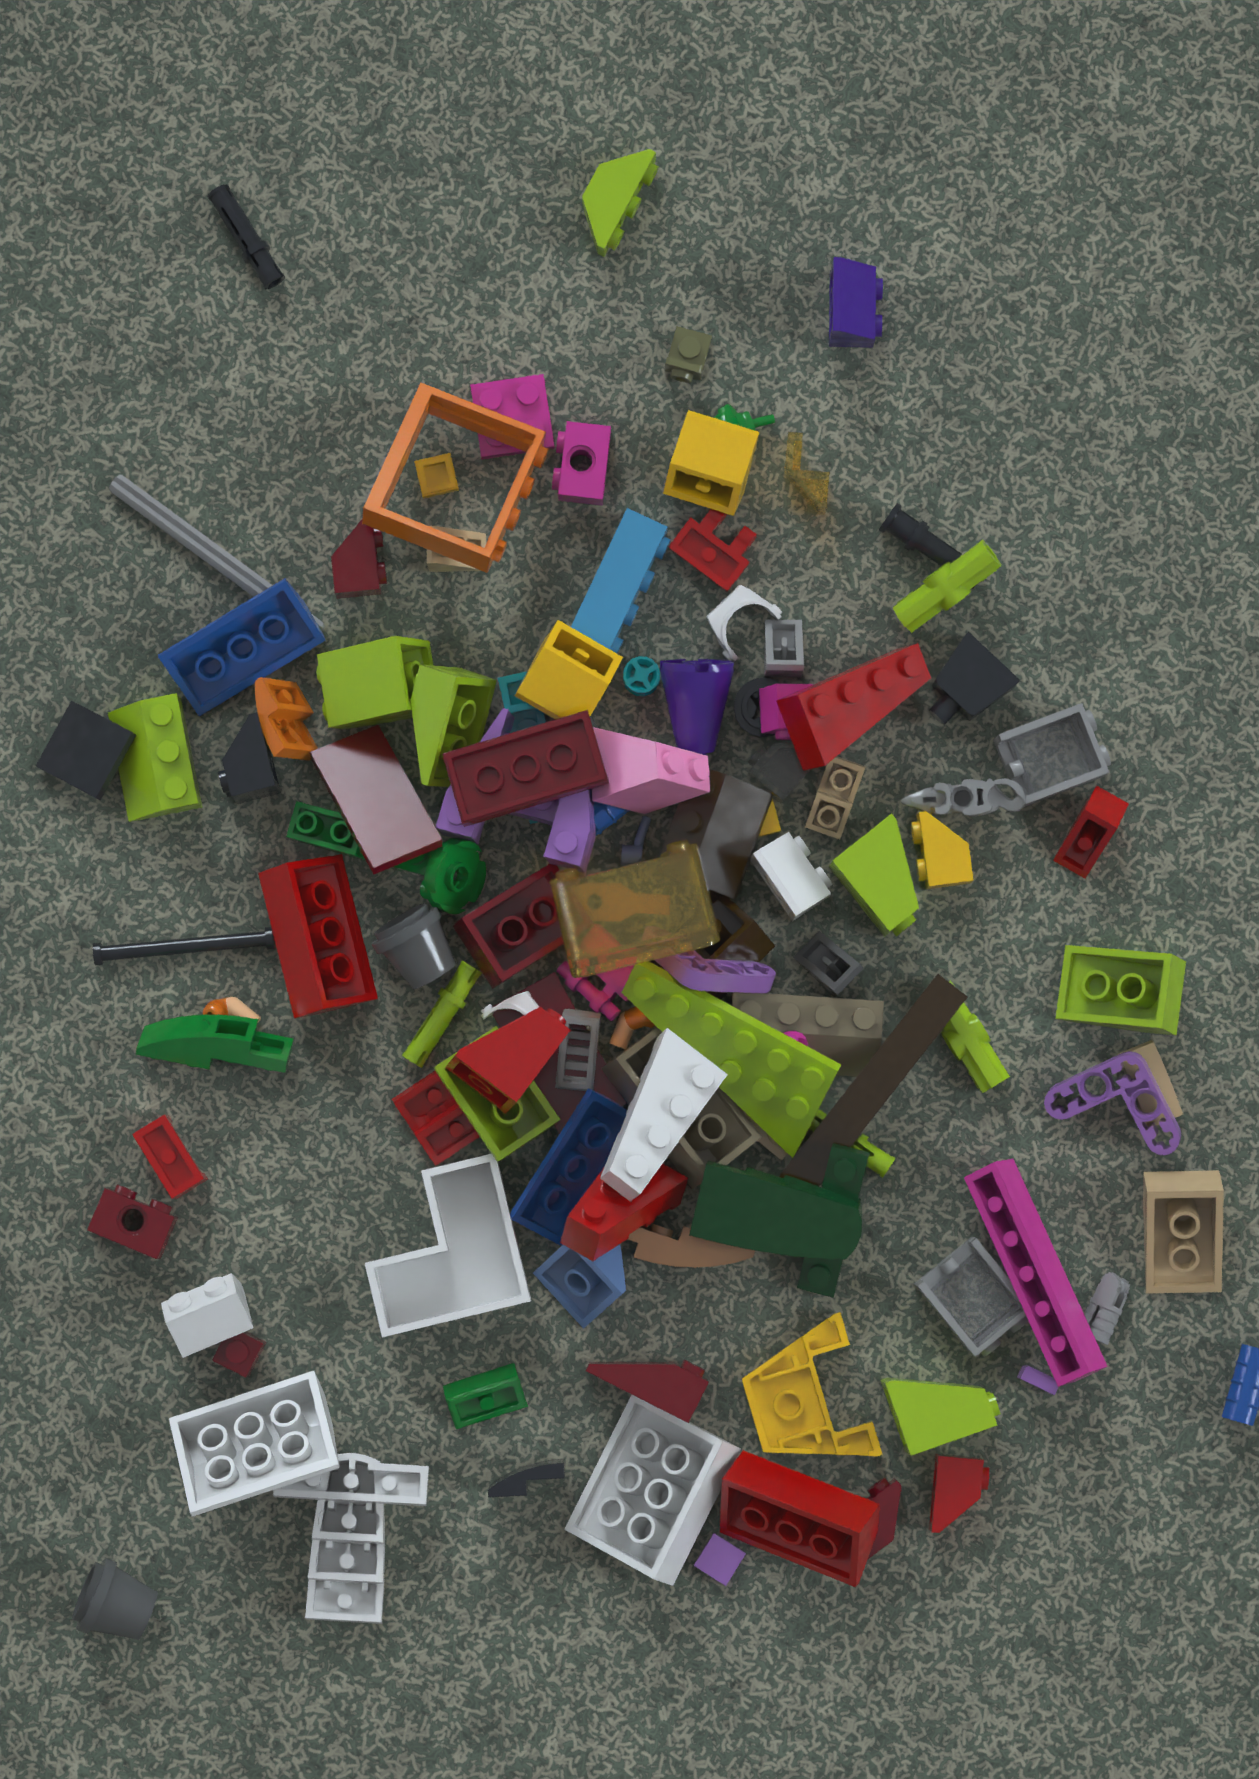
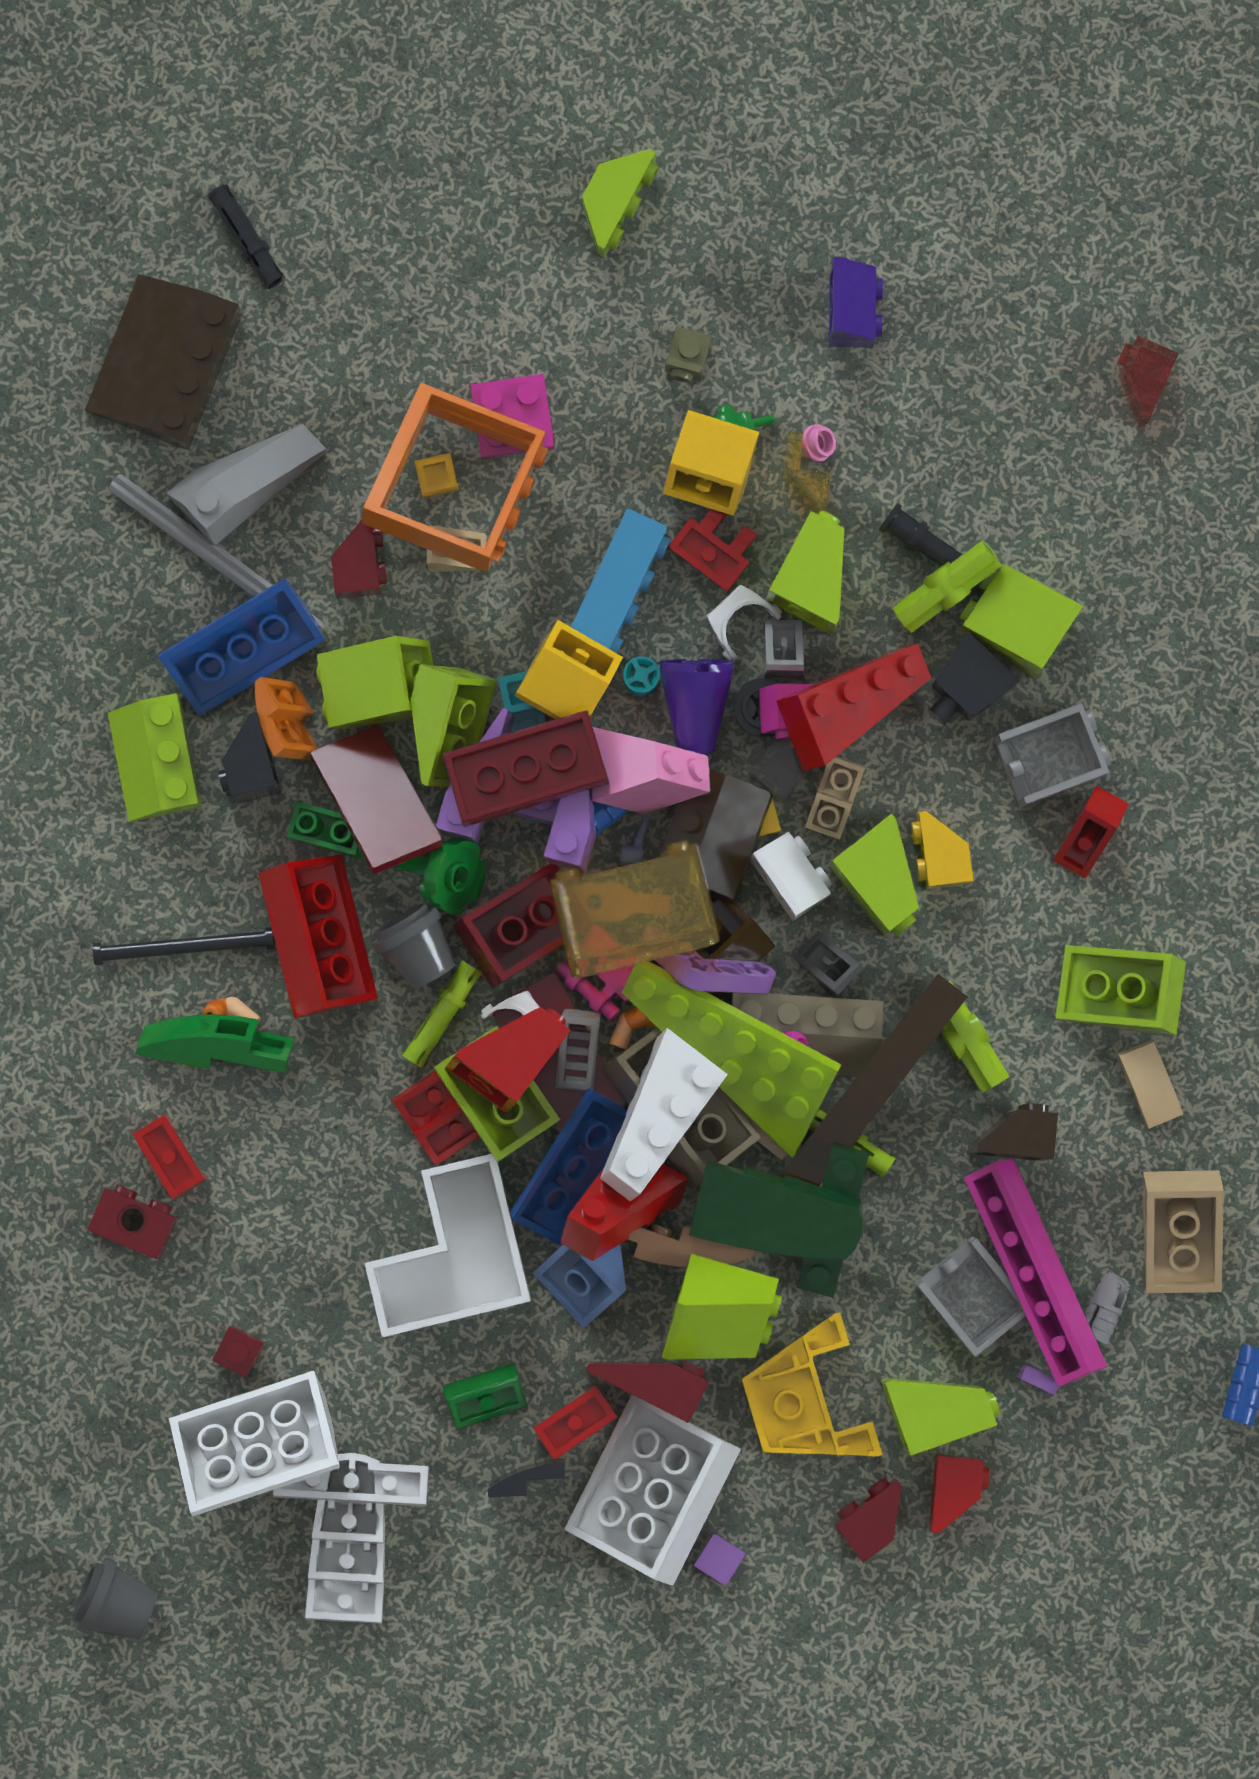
(86, 750): black slope -> none
(164, 360): none -> dark brown slope
(207, 1314): white slope -> none
(237, 485): none -> light grey wedge
(575, 1422): none -> red panel
(586, 485): dark pink brick -> none
(721, 1312): none -> lime slope
(798, 1517): red slope -> none
(812, 574): none -> lime slope
(818, 442): none -> bright pink plate
(970, 798): light grey animal -> none
(1019, 619): none -> lime slope
(1020, 1135): none -> dark brown slope
(1129, 1089): medium lavender beam -> none
(1144, 375): none -> clear red slope

